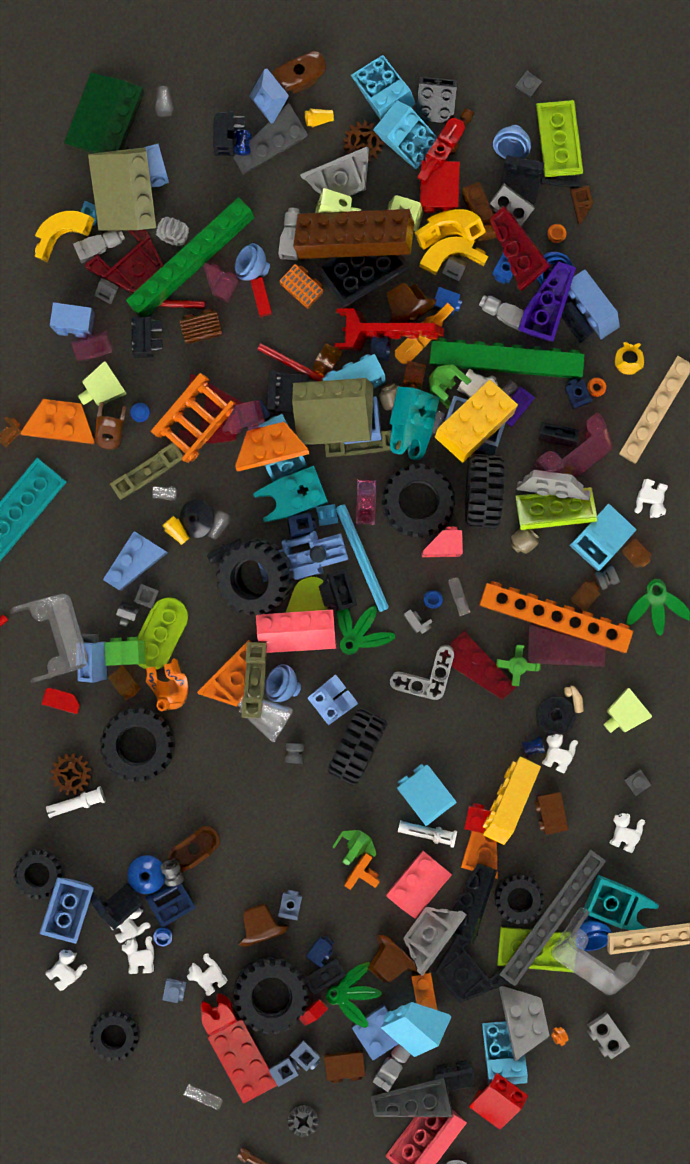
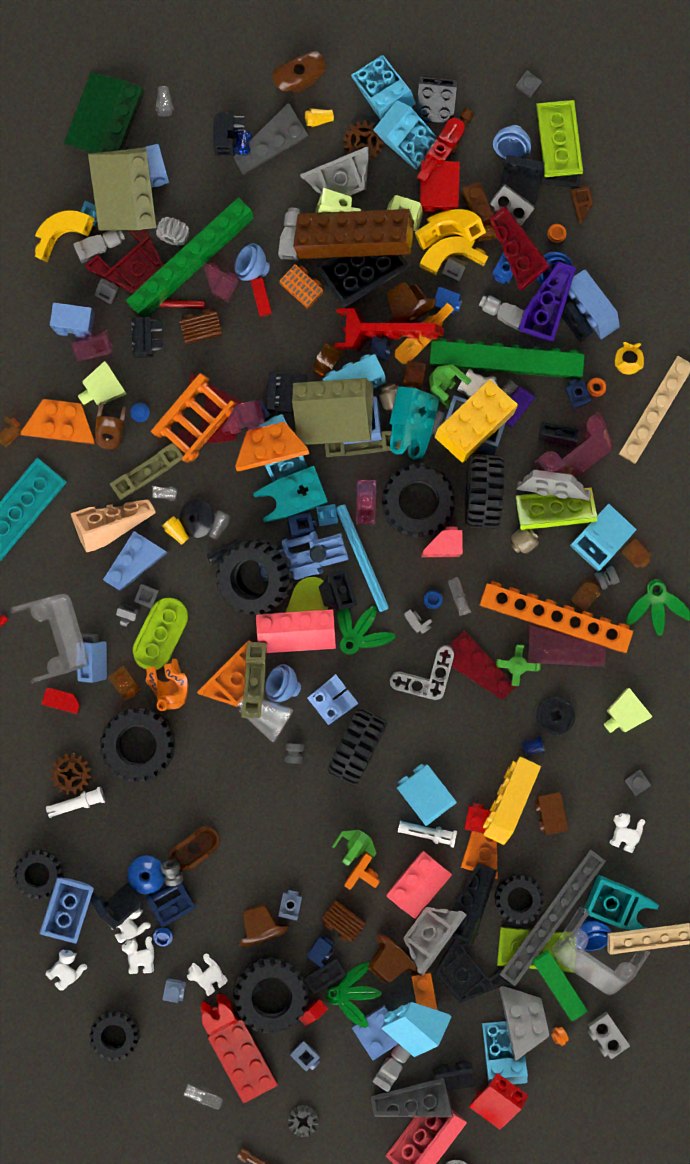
(102, 526): none -> light nougat wedge
(124, 652): bright green brick -> none
(269, 95): medium blue slope -> none
(281, 1077): sand blue brick -> none
(289, 362): red bar -> none
(344, 921): none -> reddish brown brick
(344, 1065): reddish brown brick -> none
(558, 755): white animal -> none
(559, 985): none -> green tile
(577, 698): tan arm -> none
(652, 496): white animal -> none

